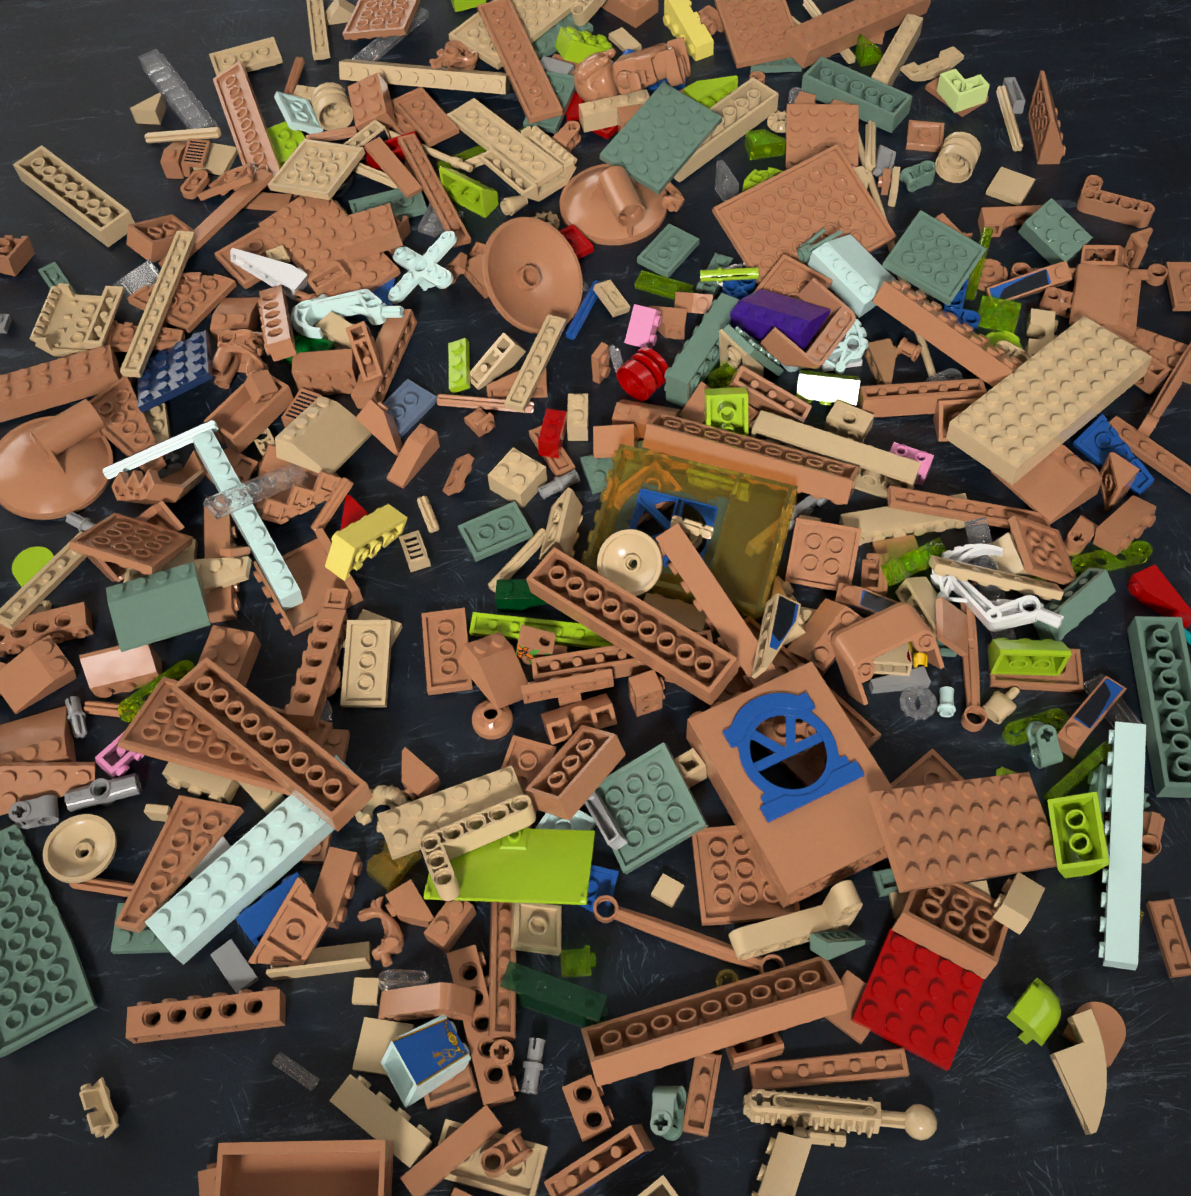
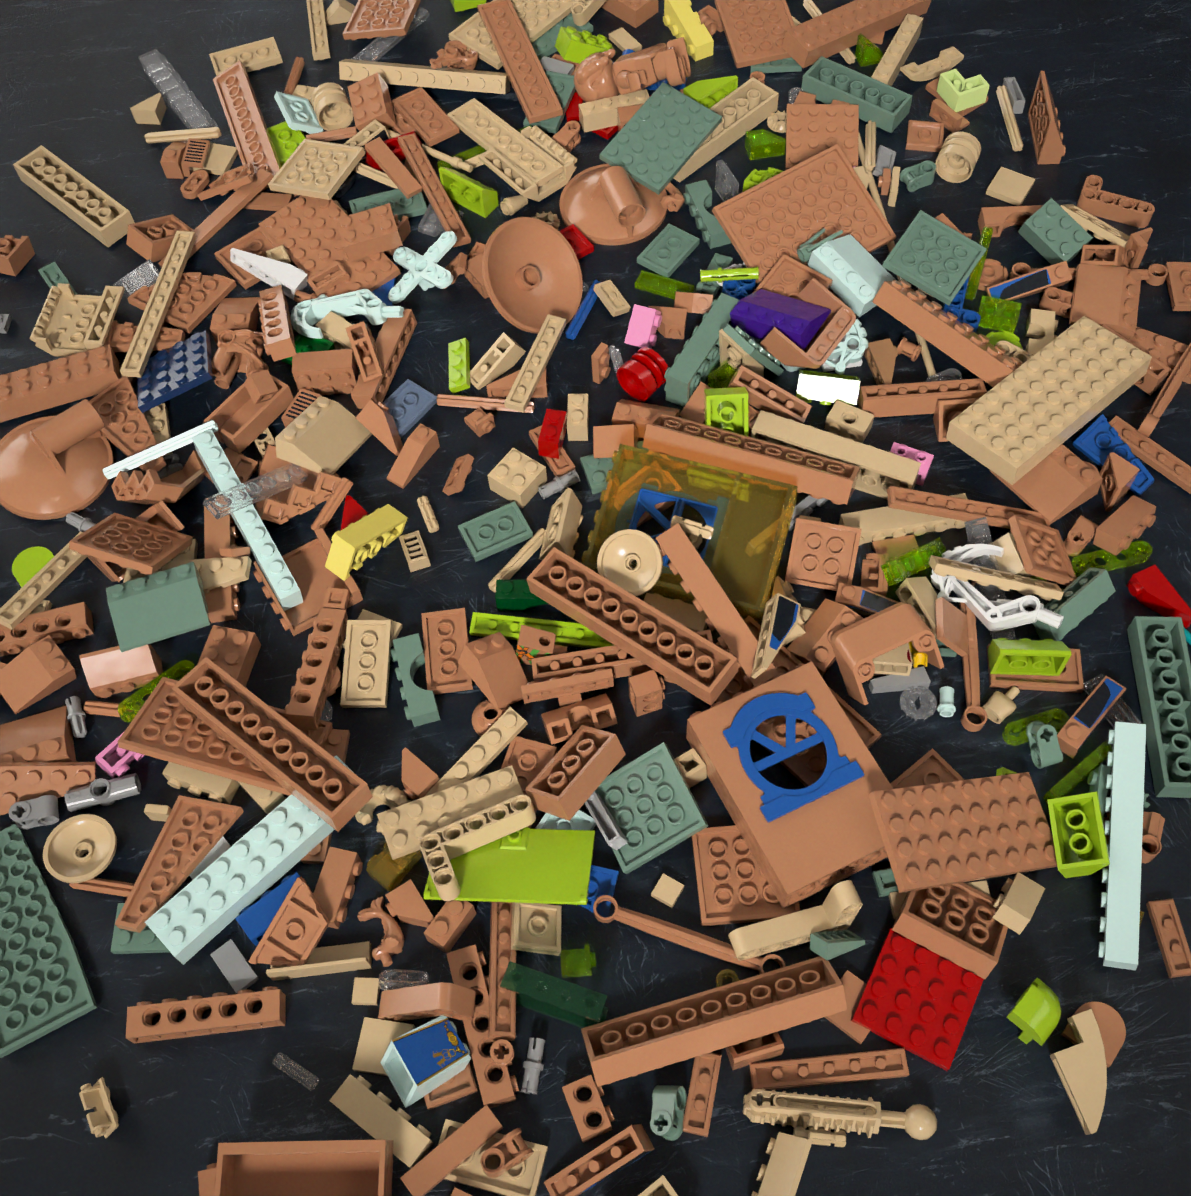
(421, 703): none -> sand green arch
(483, 751): none -> tan plate
(699, 198): none -> sand green arch
(944, 114): none -> nougat panel
(1098, 227): none -> tan plate

